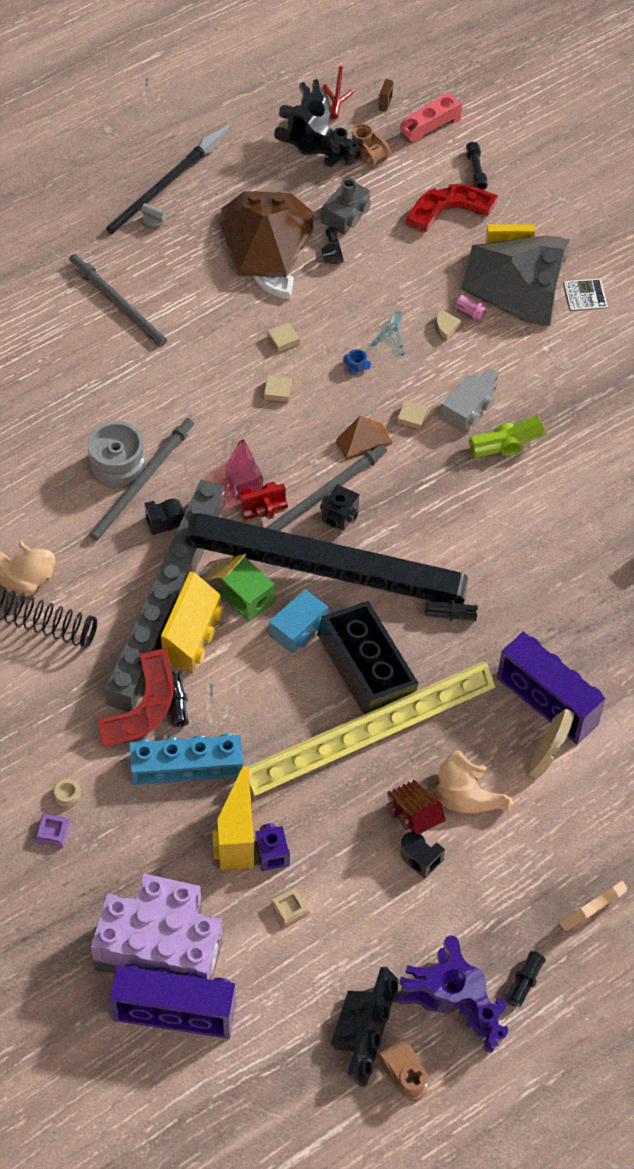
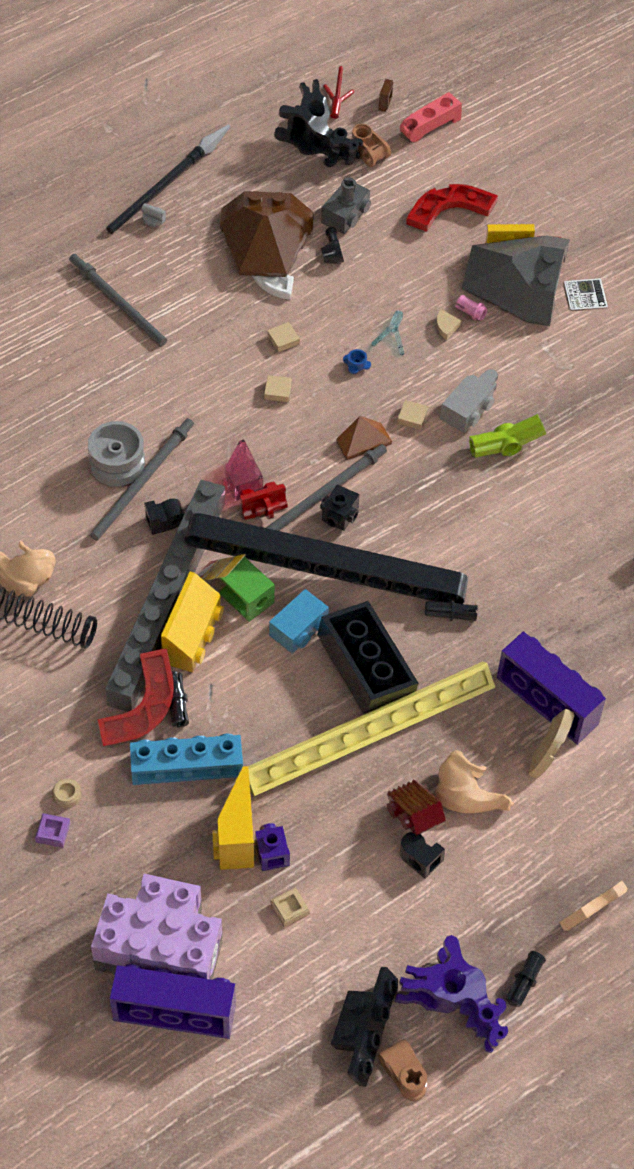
(473, 153): black bar -> none

